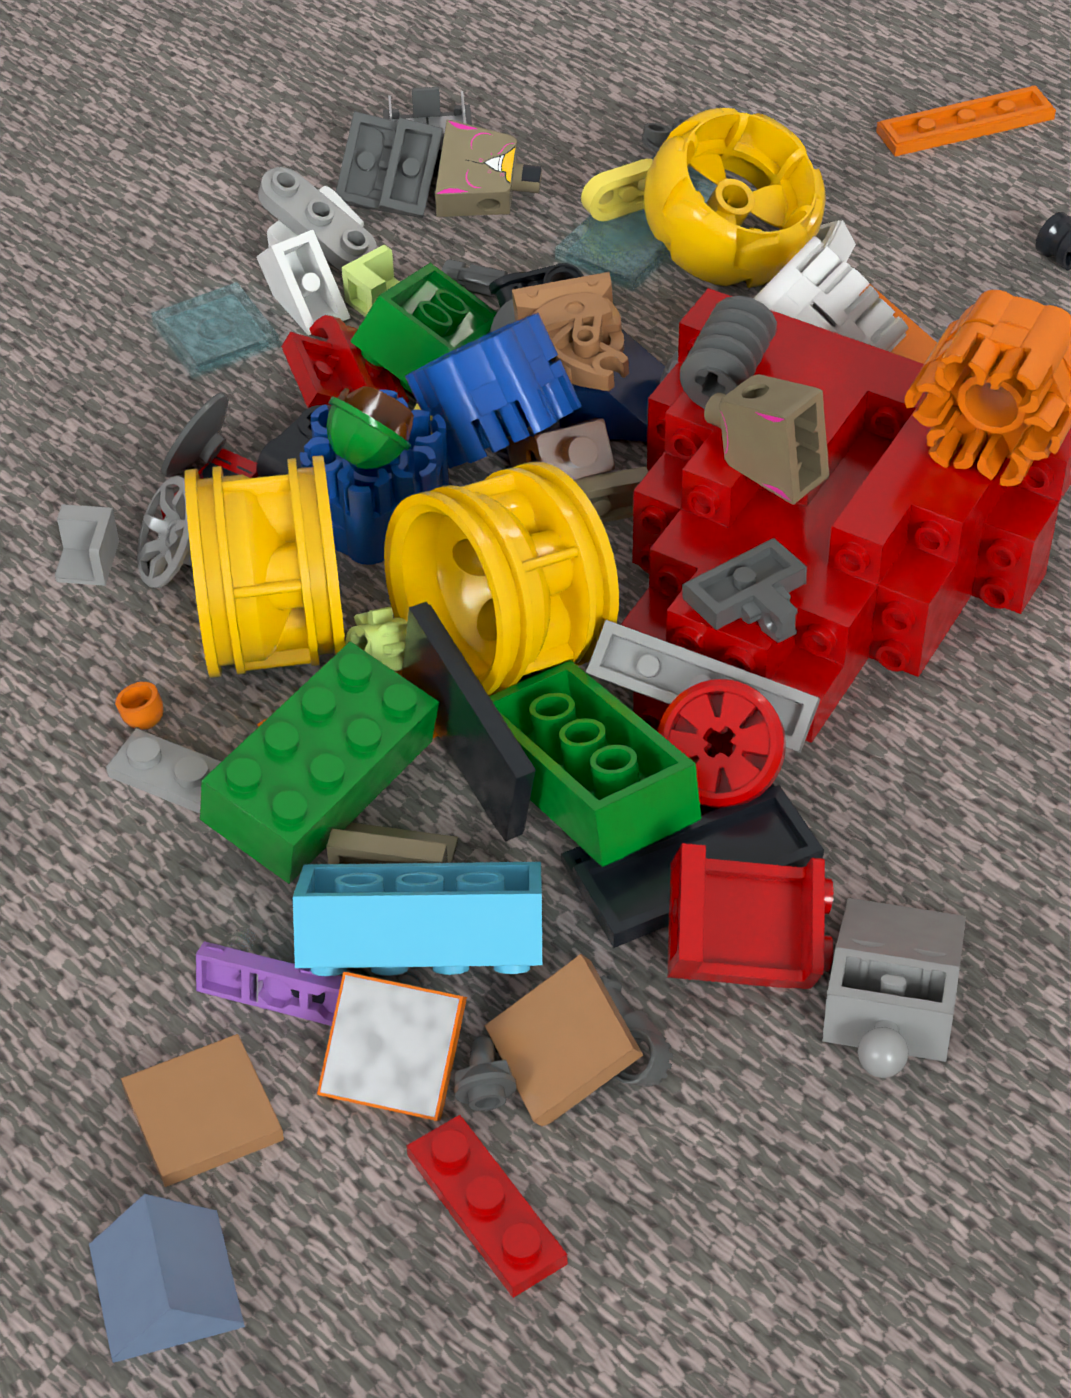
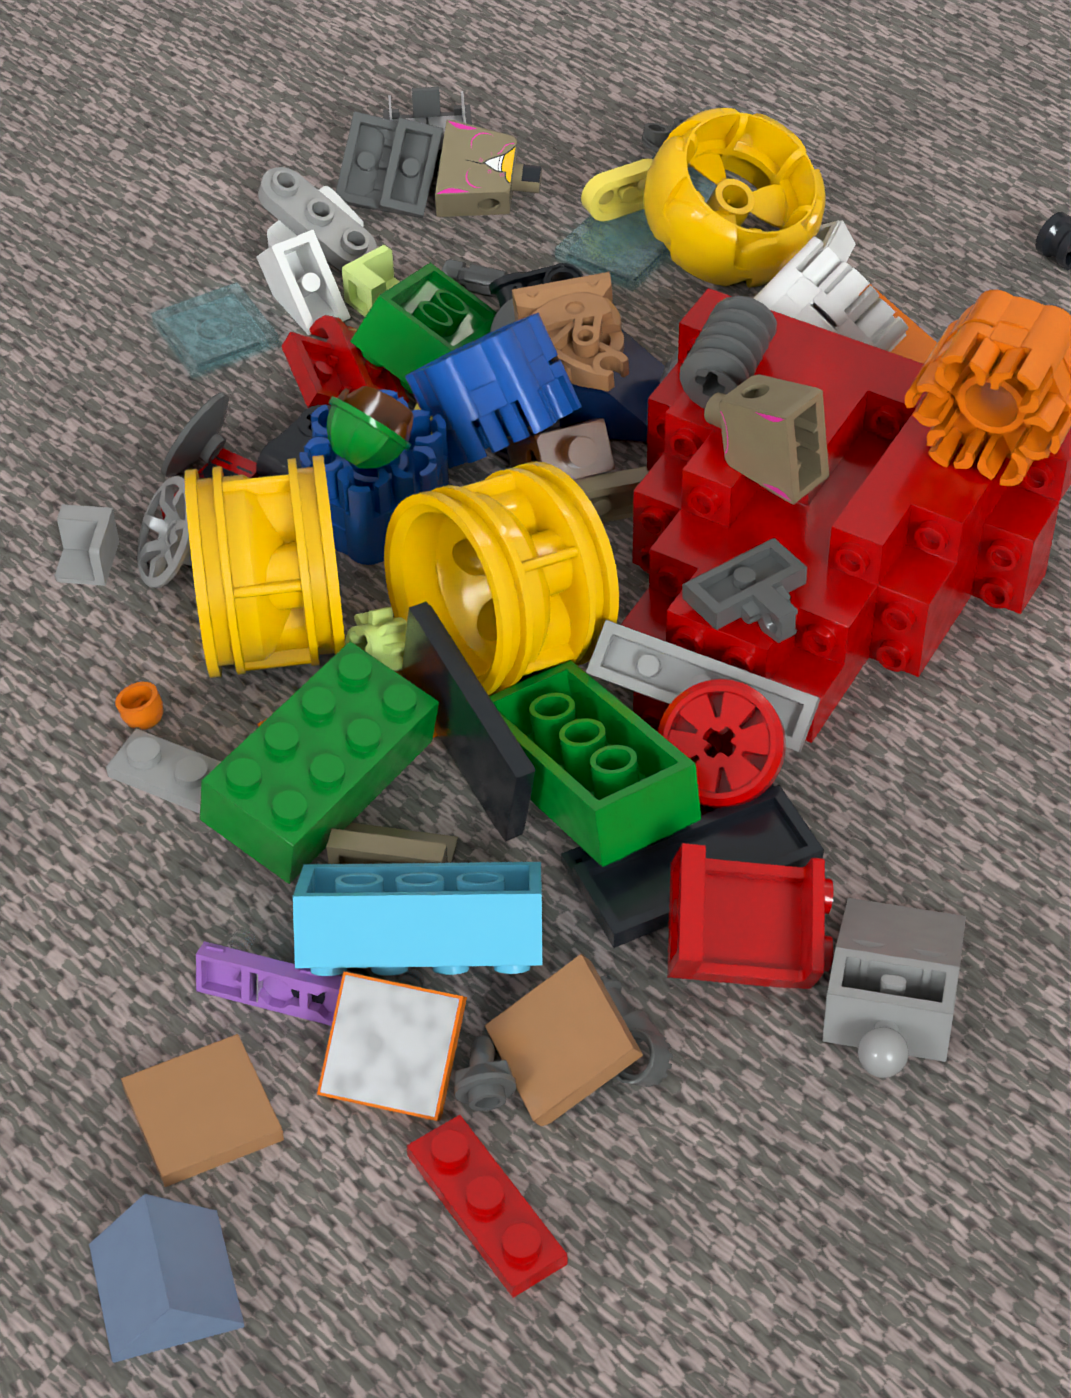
(965, 120): orange tile -> none

